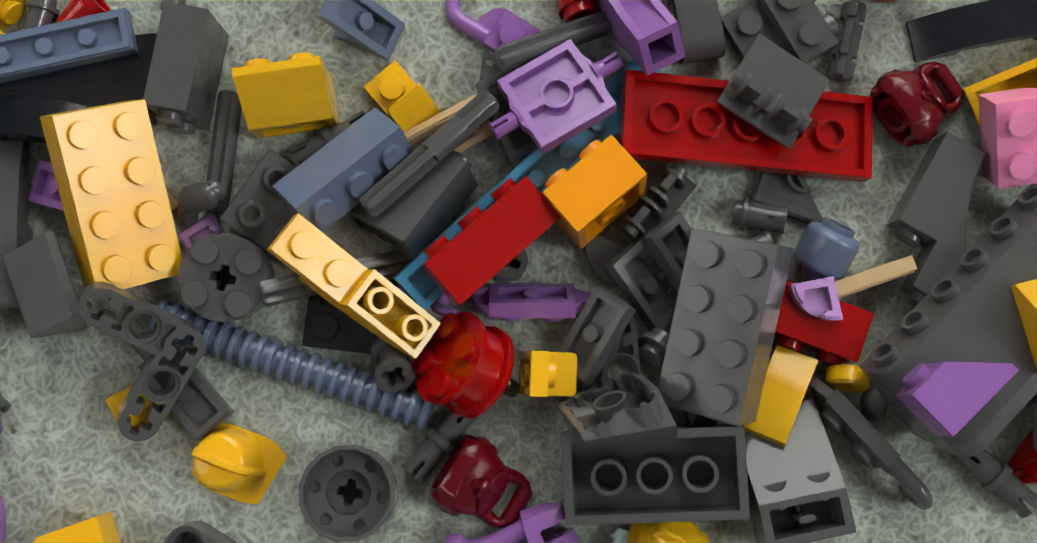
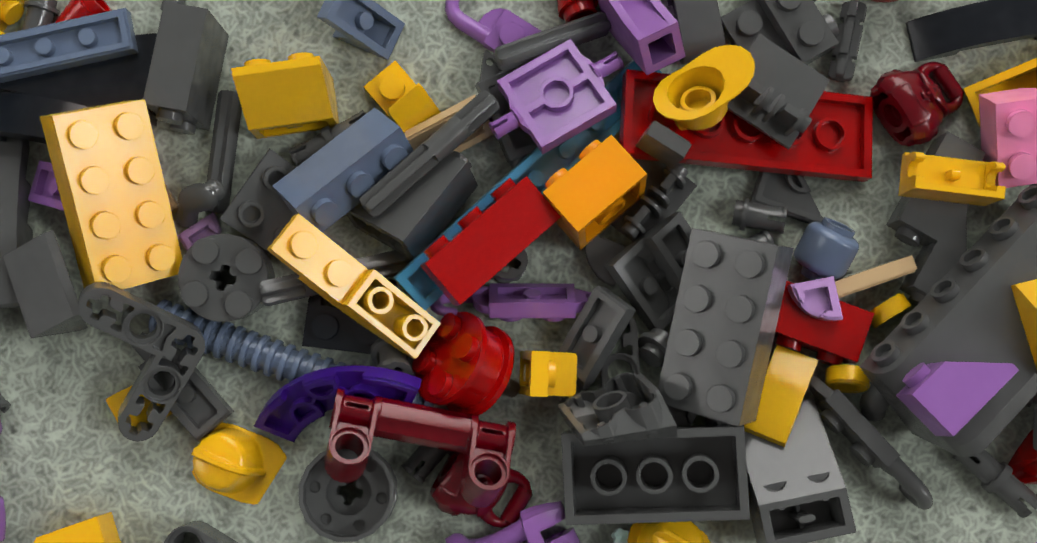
(314, 394): none -> dark purple tile
(484, 444): none -> dark red piece
(663, 144): none -> dark grey tile
(701, 90): none -> yellow piece
(889, 309): none -> yellow tile
(950, 179): none -> yellow hinge

